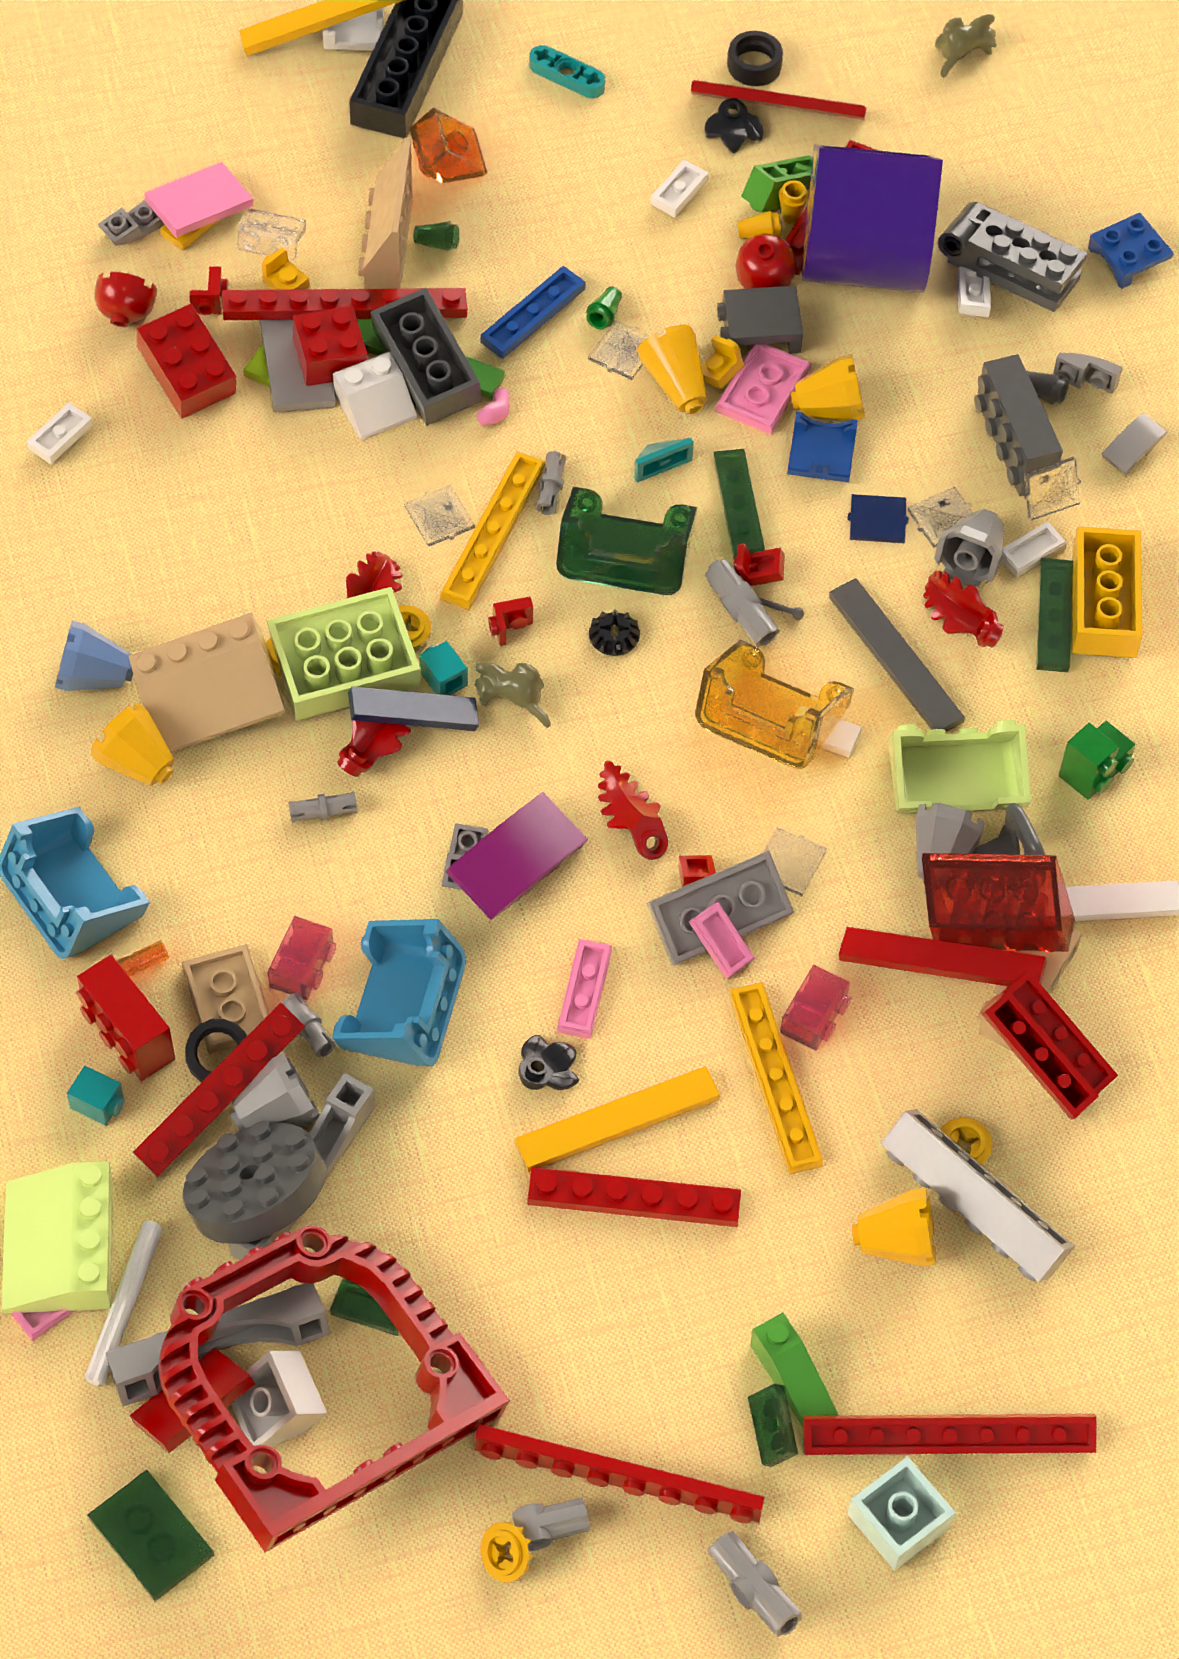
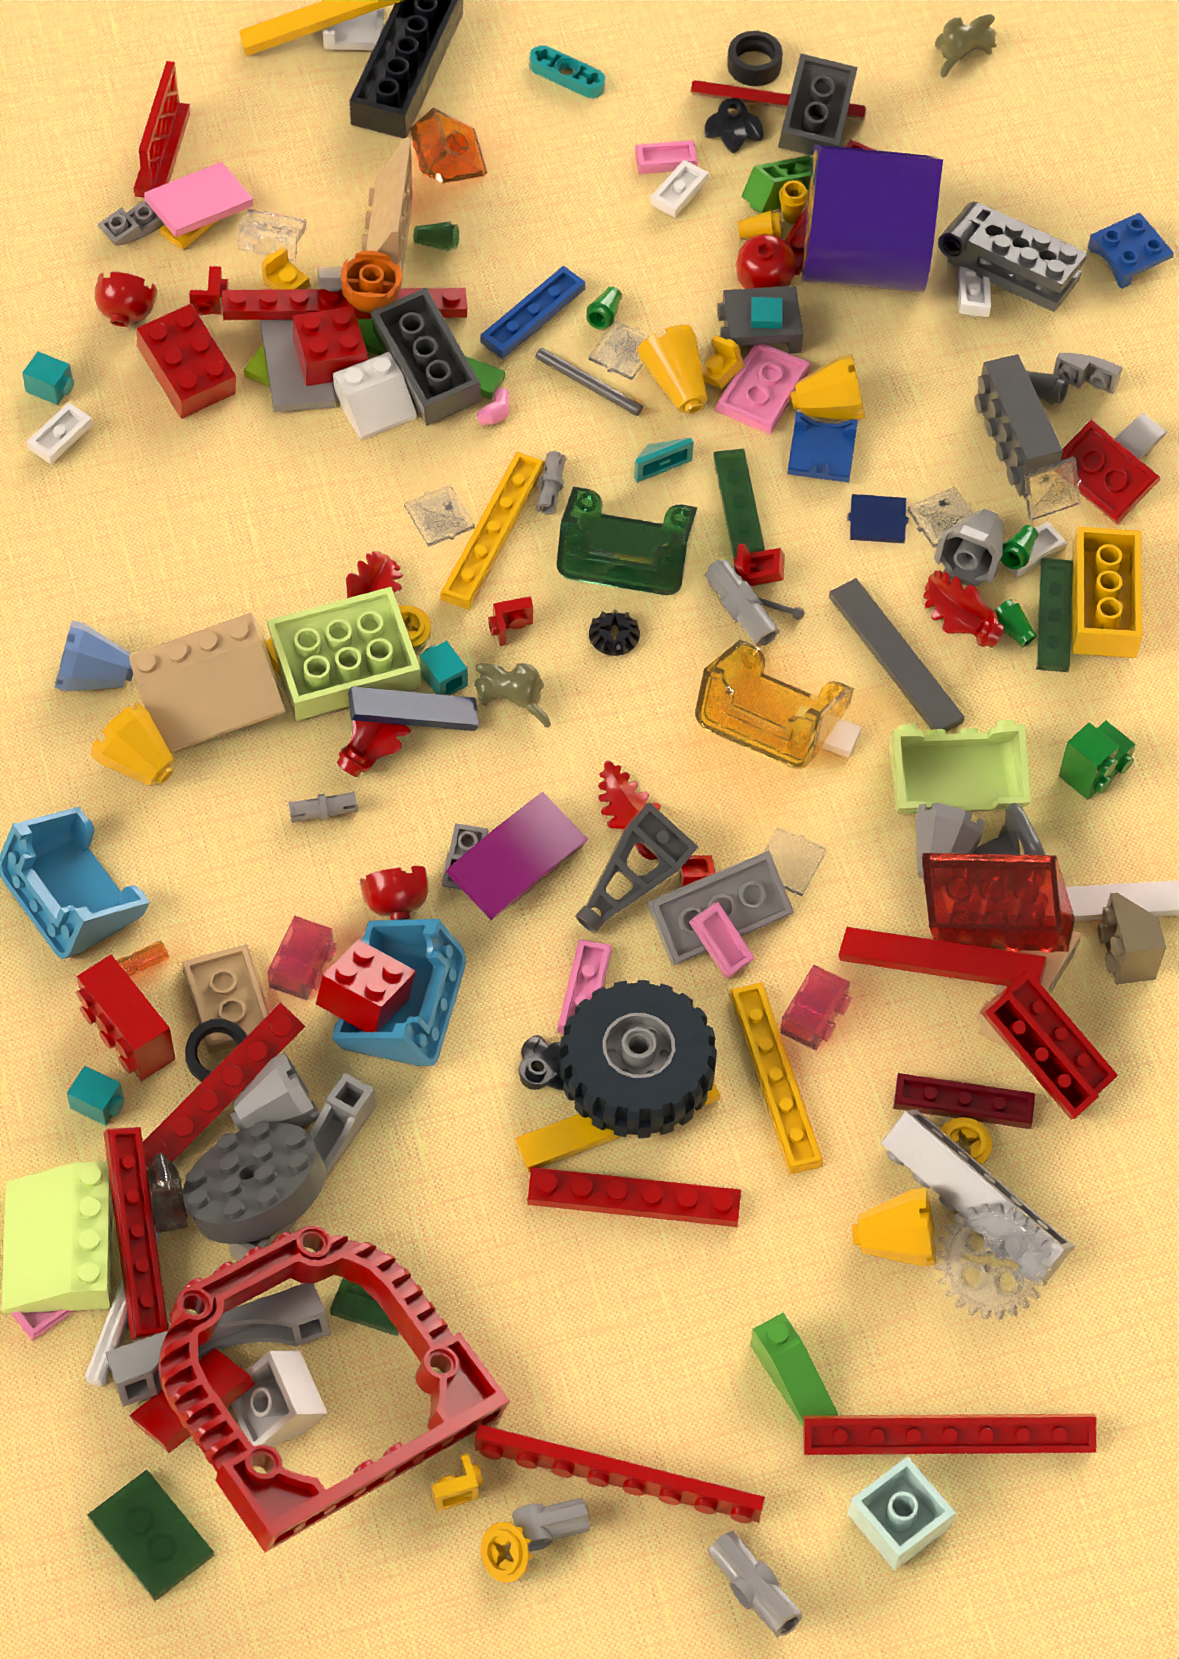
(48, 378): none -> teal brick
(135, 1232): none -> red tile
(162, 134): none -> red fence
(166, 1195): none -> clear smoke piece
(314, 1031): light grey pin -> none
(329, 278): none -> light grey slope
(365, 987): none -> red brick
(370, 280): none -> orange cylinder
(395, 891): none -> red cylinder
(456, 1490): none -> yellow bracket
(589, 381): none -> dark grey bar
(637, 1058): none -> black wheel
(658, 836): none -> dark grey plate
(664, 156): none -> bright pink tile
(766, 312): none -> teal tile
(772, 1425): clear green plate -> none
(817, 104): none -> dark grey slope
(964, 1100): none -> dark red tile
(988, 1293): none -> clear gear
(1015, 622): none -> green cone
(1019, 547): none -> green cone
(1108, 472): none -> red tile
(1131, 939): none -> dark tan slope

